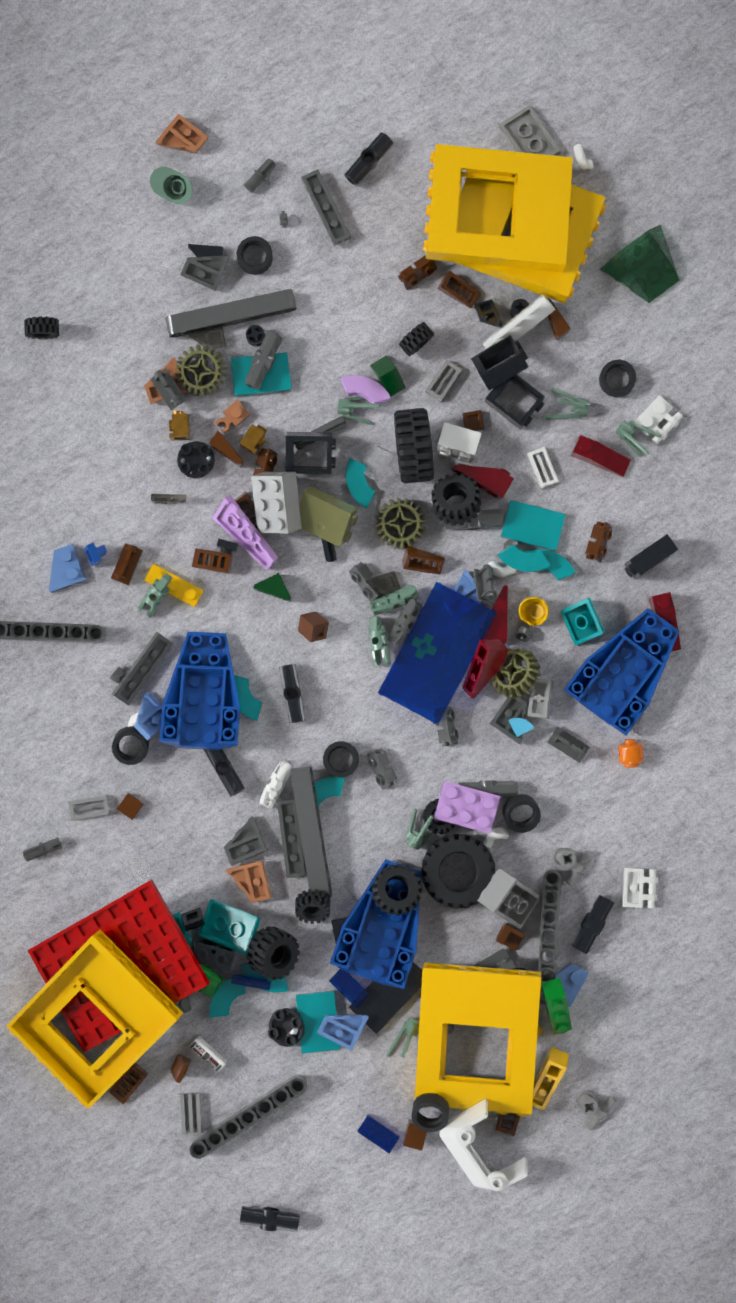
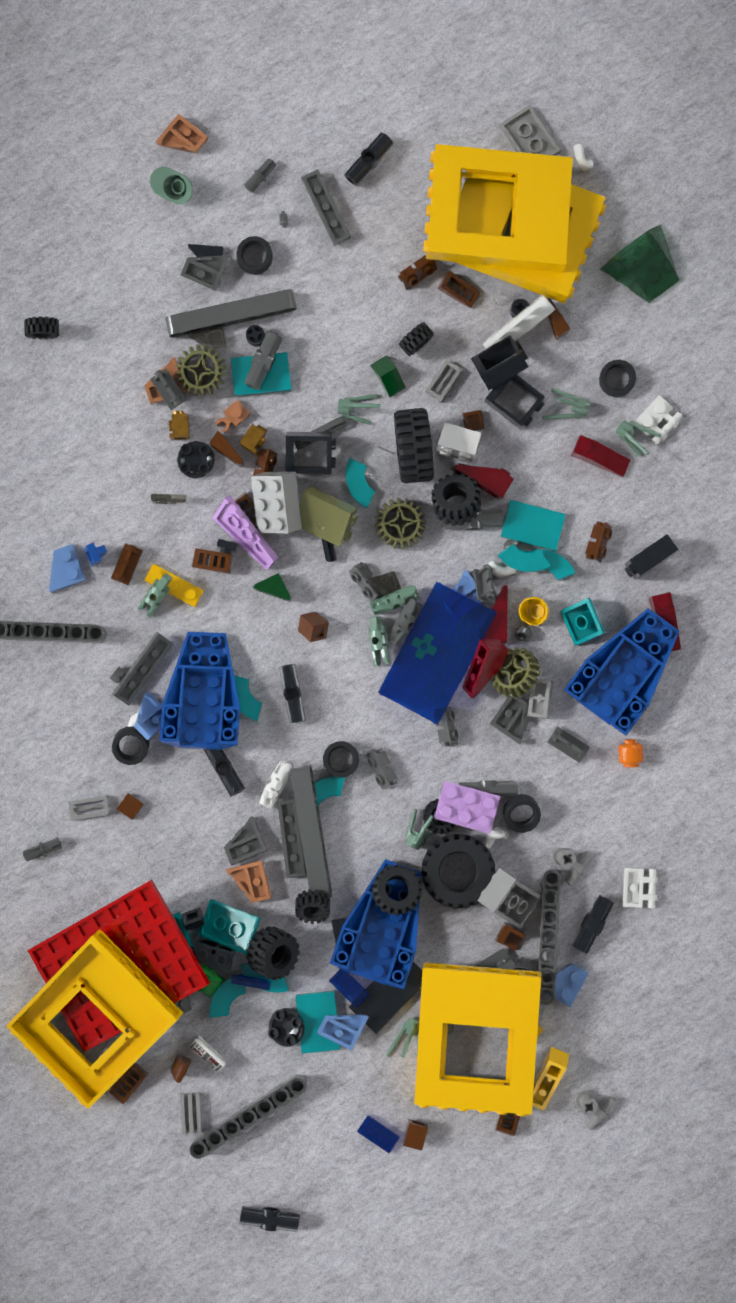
(365, 388): lavender tile -> none
(411, 552): reddish brown slope -> none
(431, 1100): black tyre -> none
(459, 1135): white windscreen -> none
(488, 313): black tile -> none
(520, 726): medium azure tile -> none
(536, 452): white tile -> none
(556, 1006): green arch -> none

